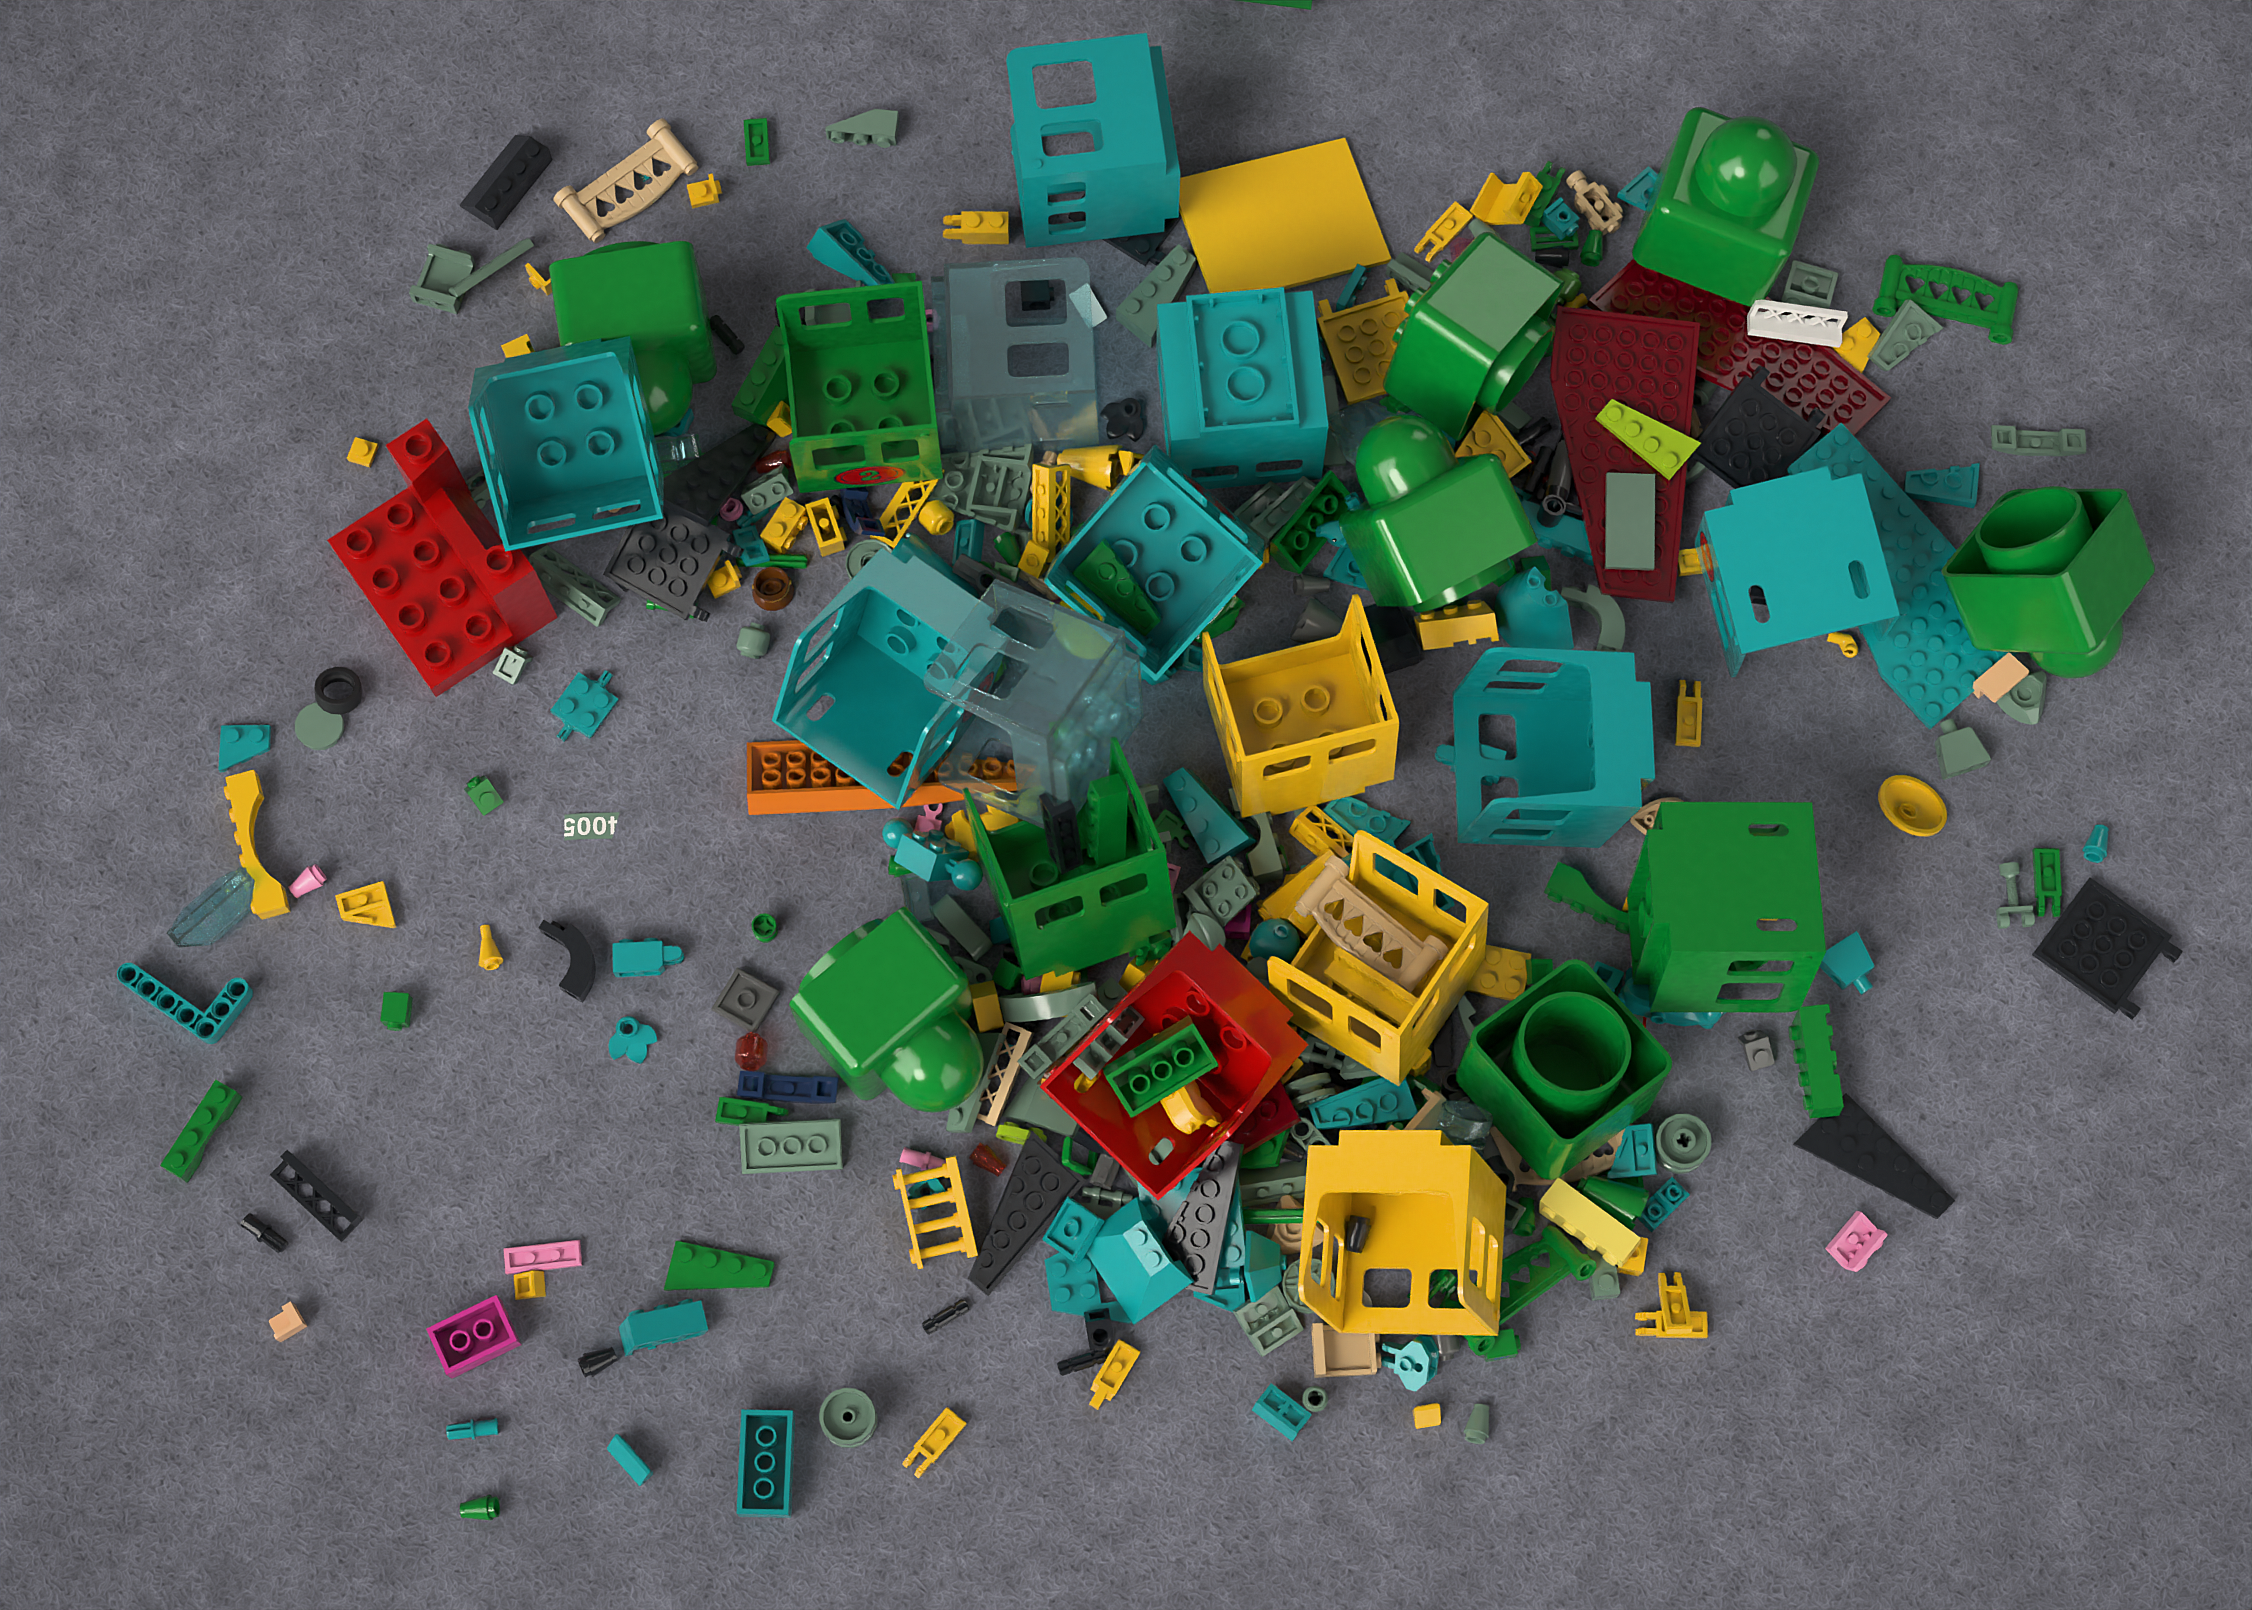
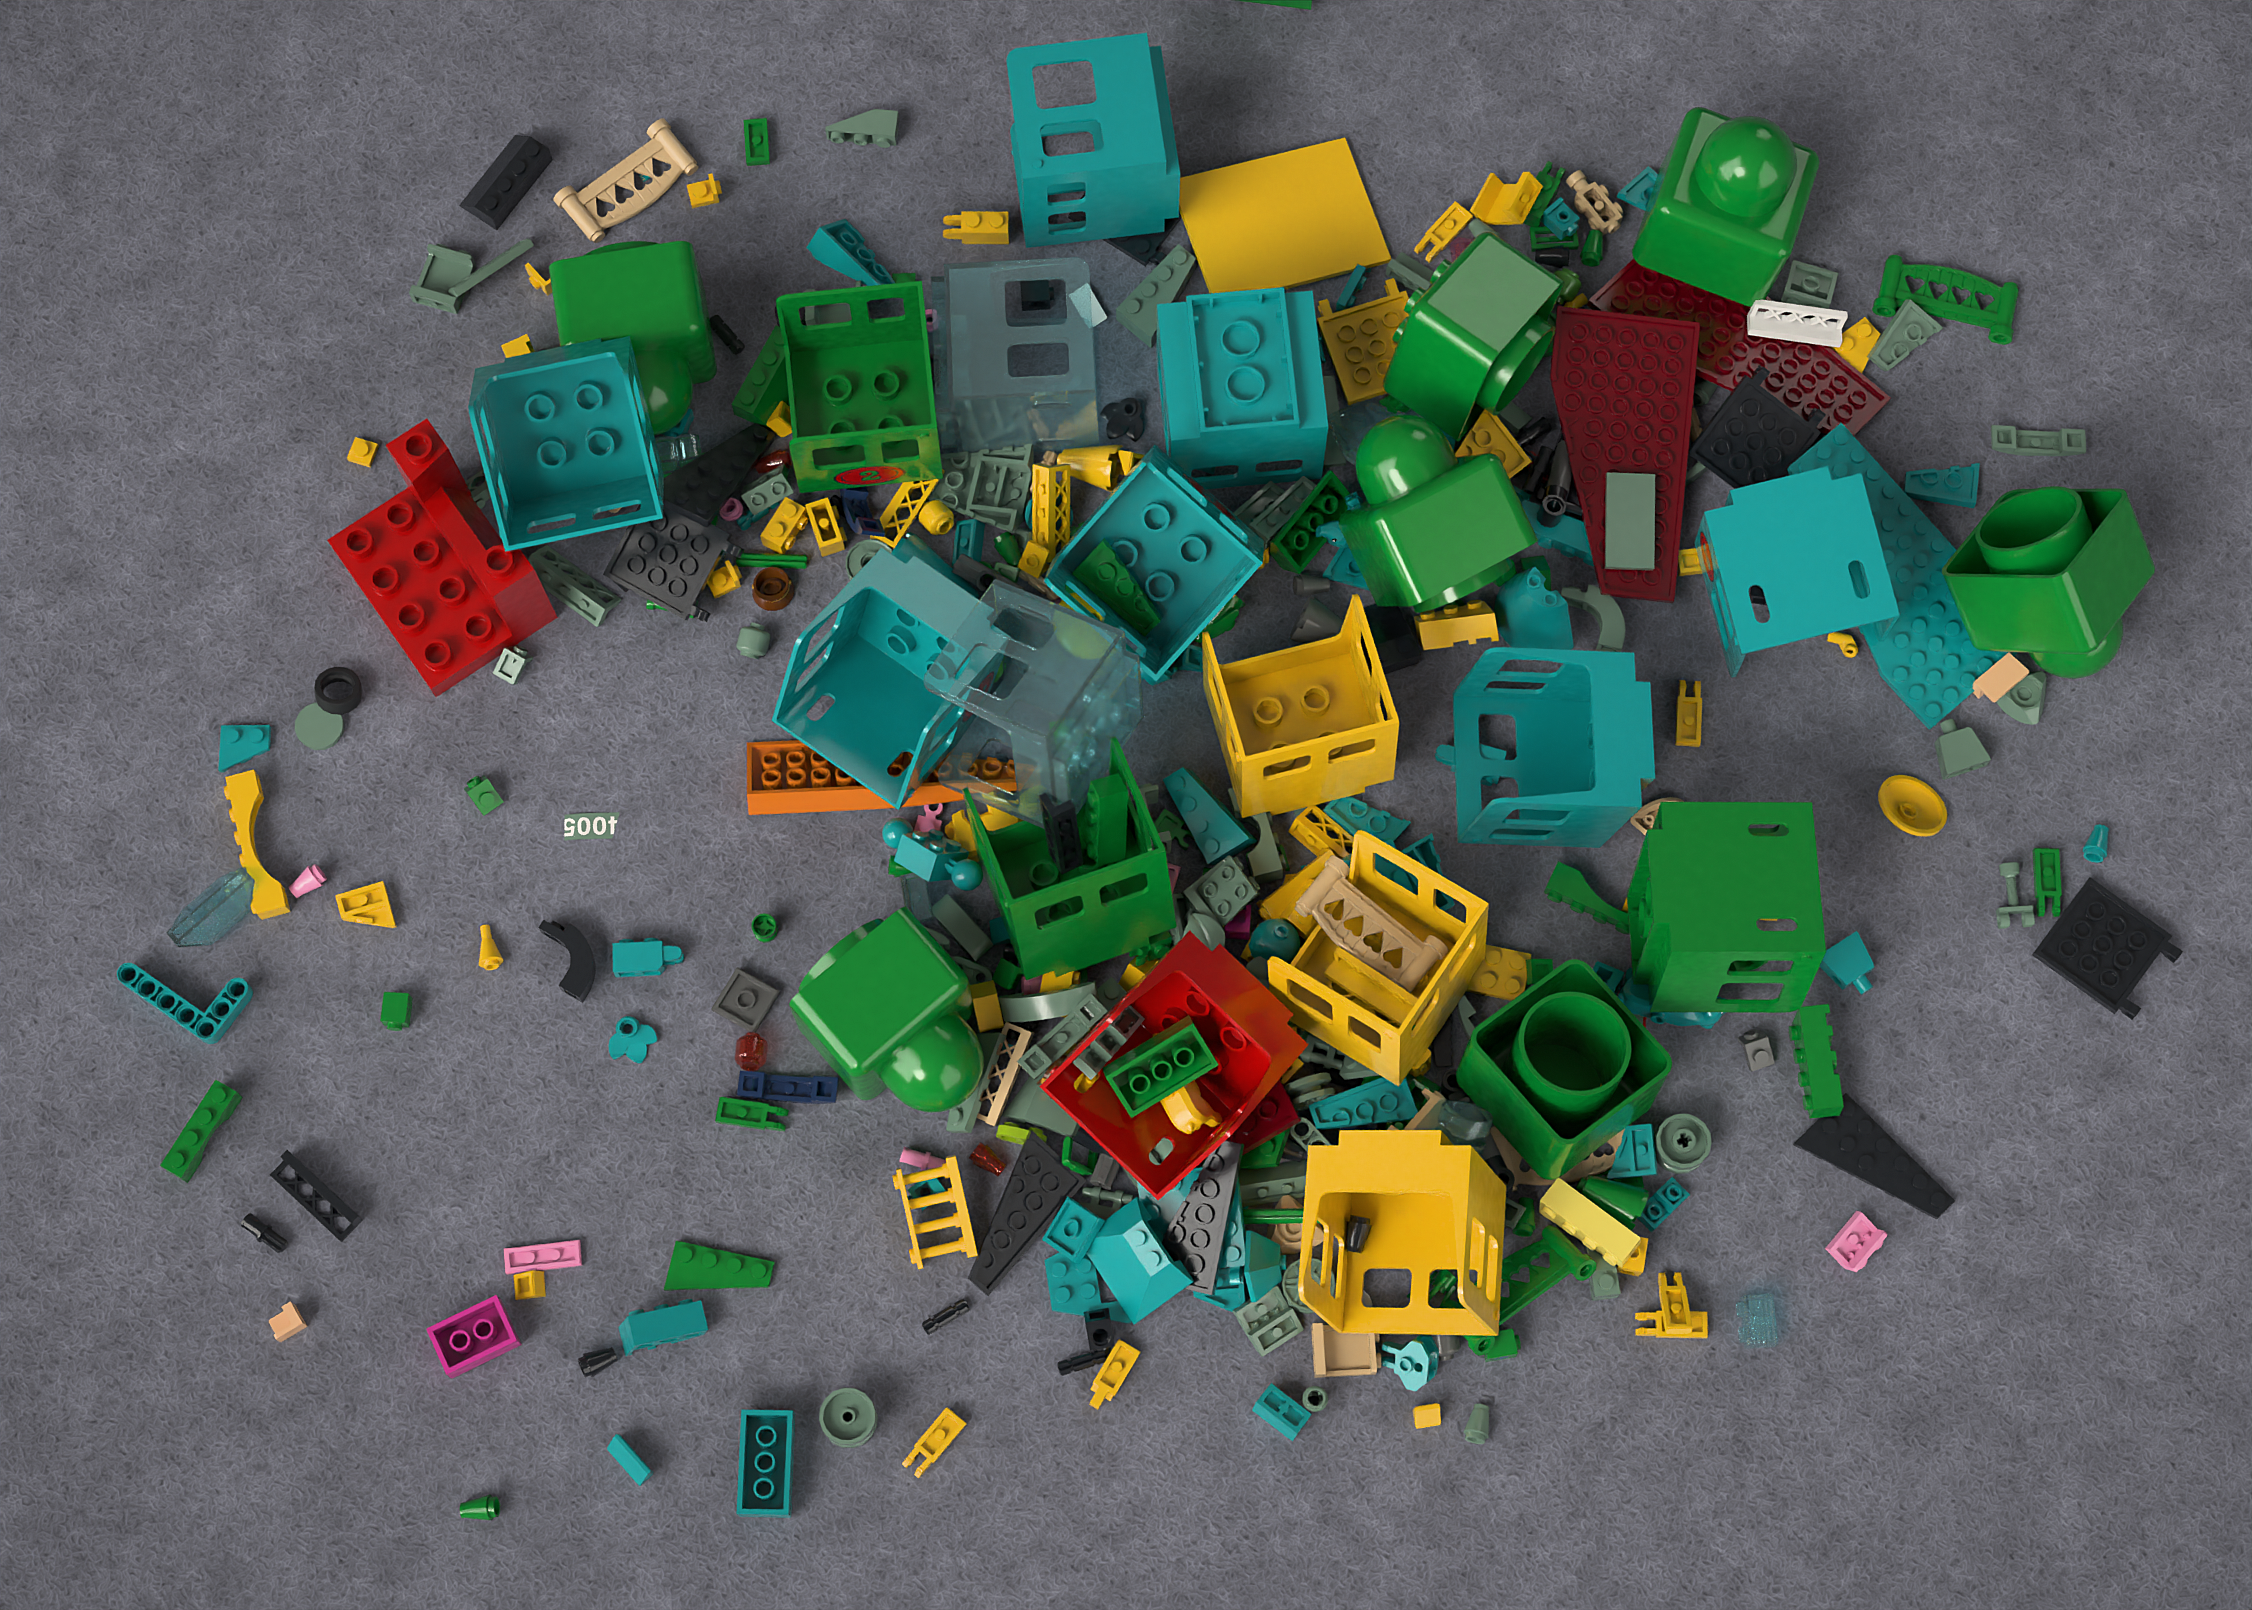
(472, 1429): teal axle -> none
(584, 705): teal plate -> none
(749, 539): teal slope -> none
(791, 1146): sand green tile -> none
(1651, 440): lime wing -> none
(1758, 1321): none -> clear light blue brick

